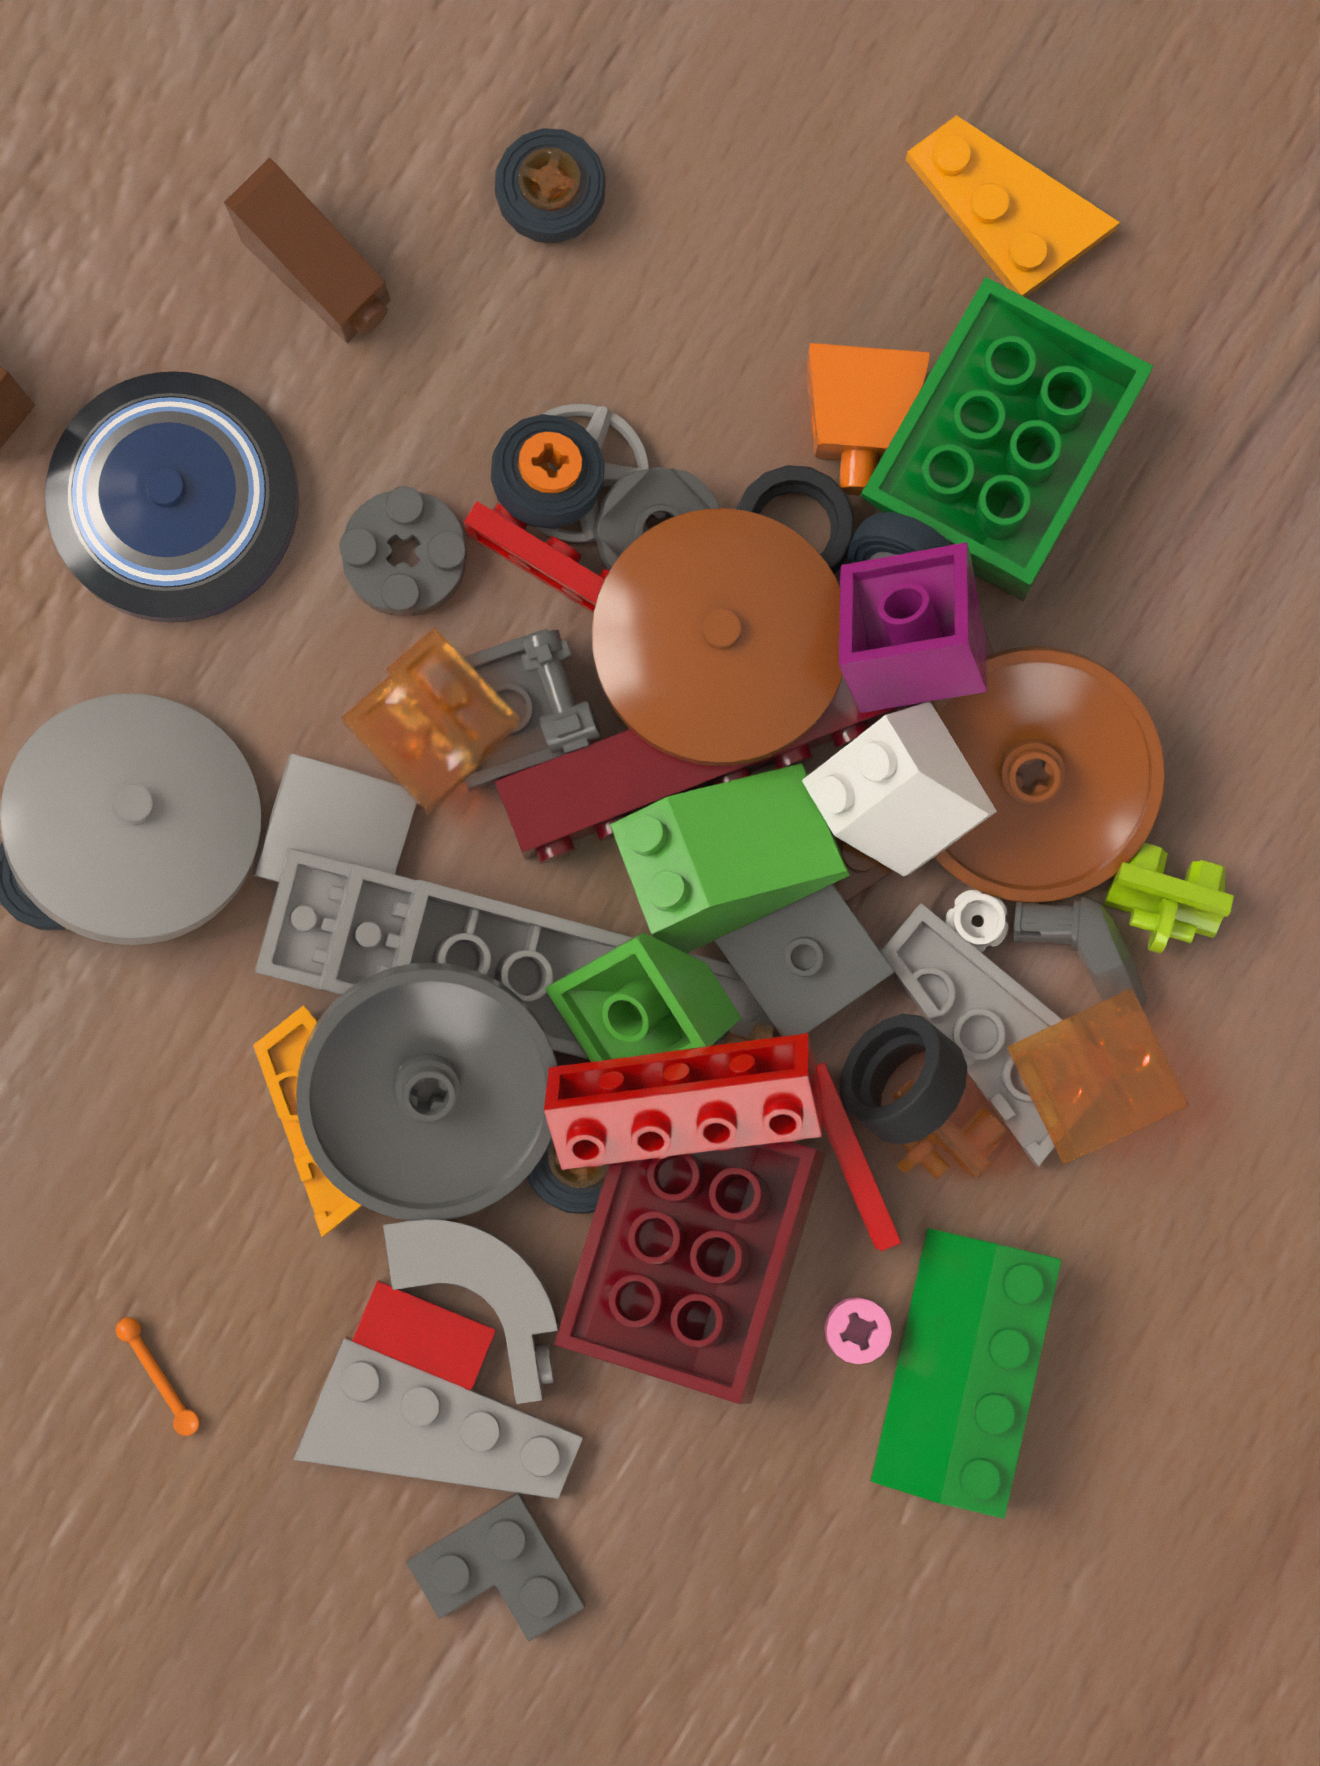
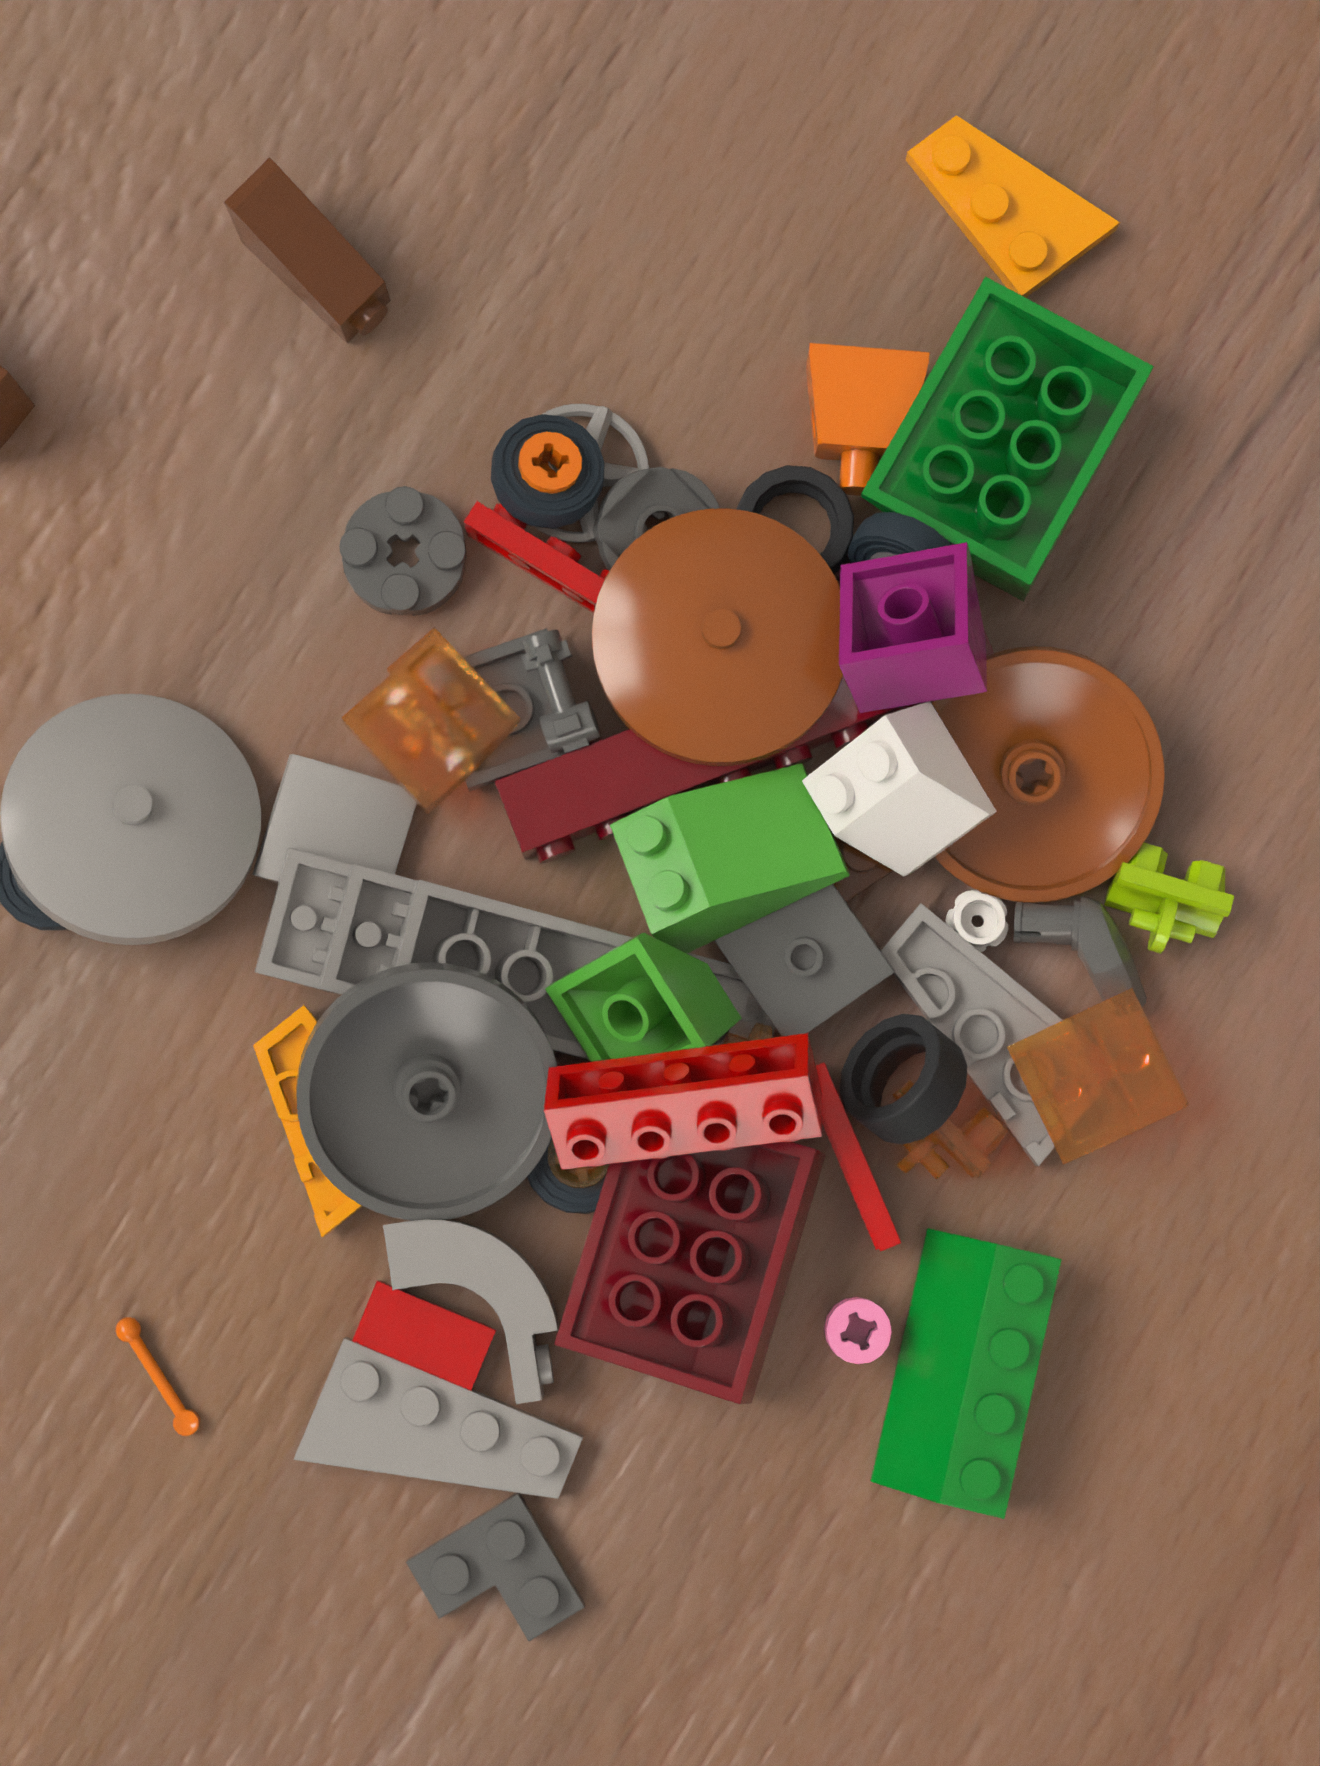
(171, 496): dish -> none
(552, 162): black wheel -> none

